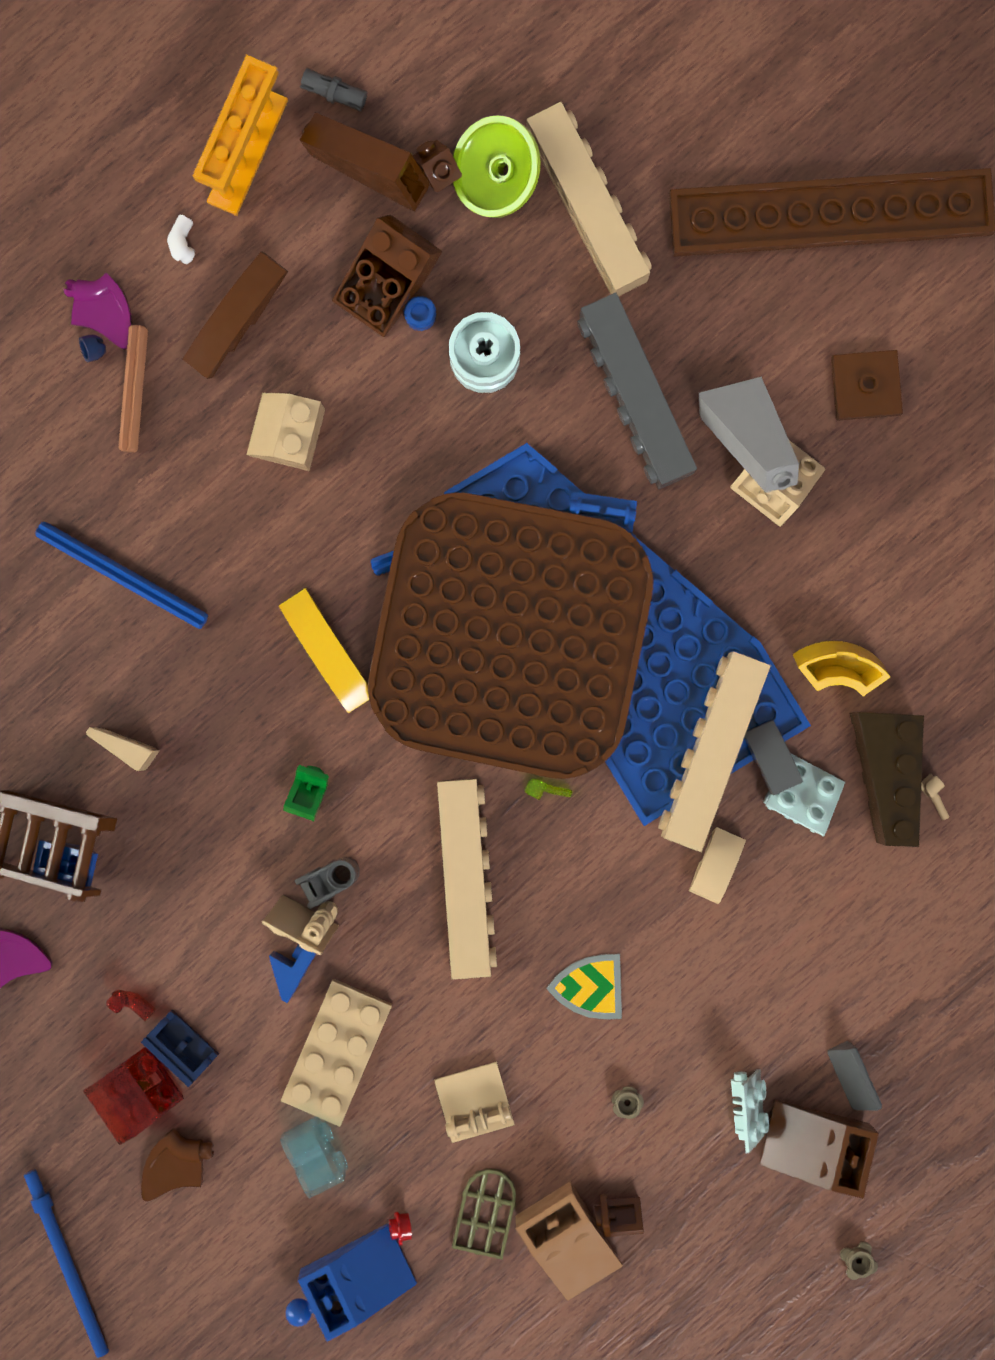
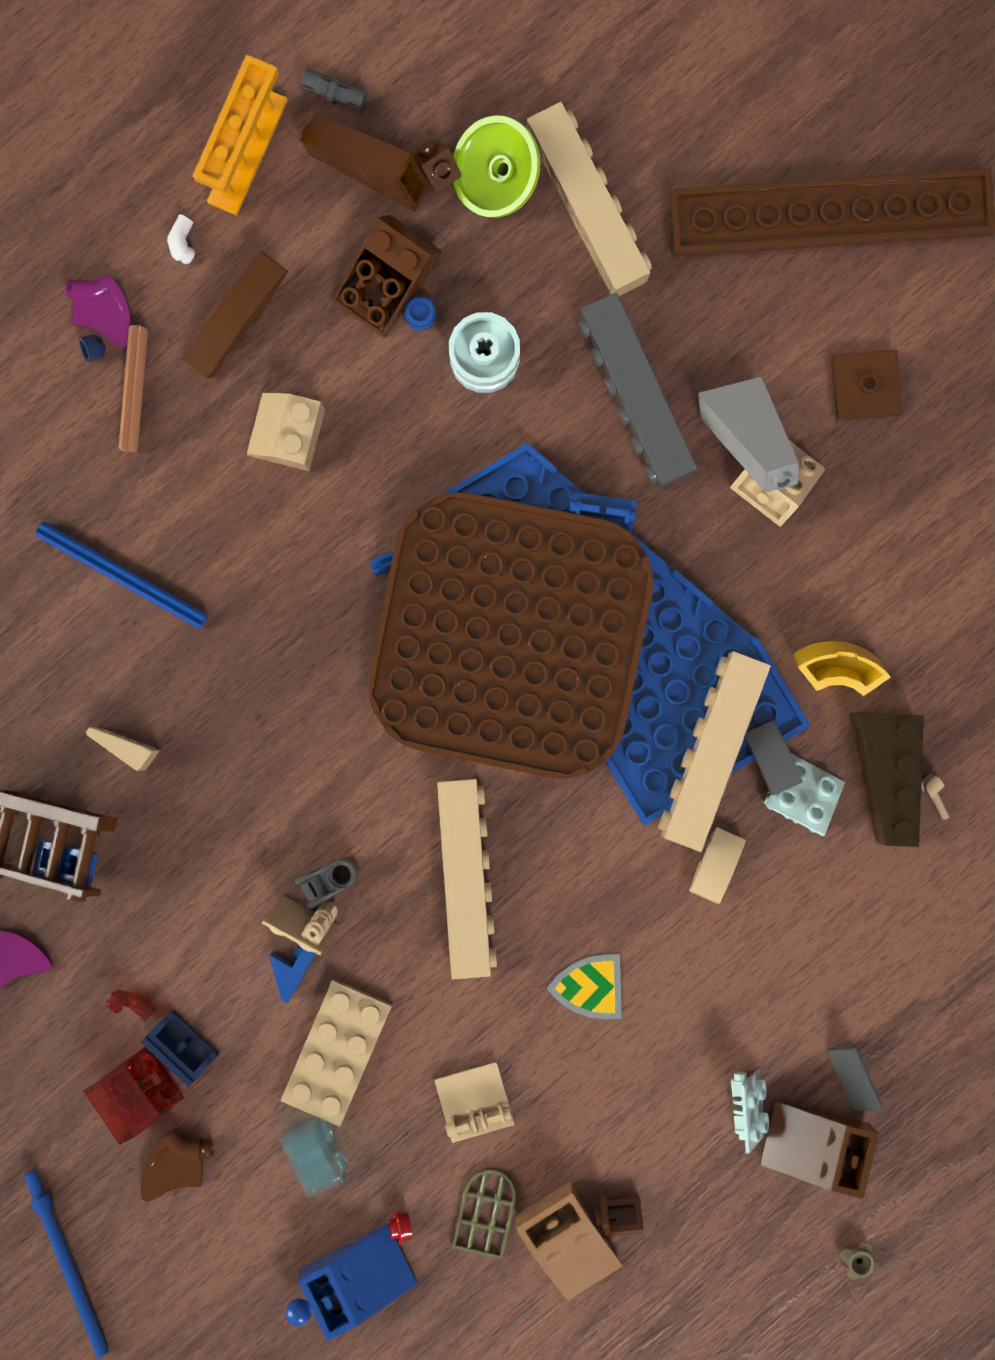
(307, 792): green bracket -> none
(325, 650): yellow slope -> none
(536, 788): clear neon green hand -> none
(627, 1111): dark tan plate -> none

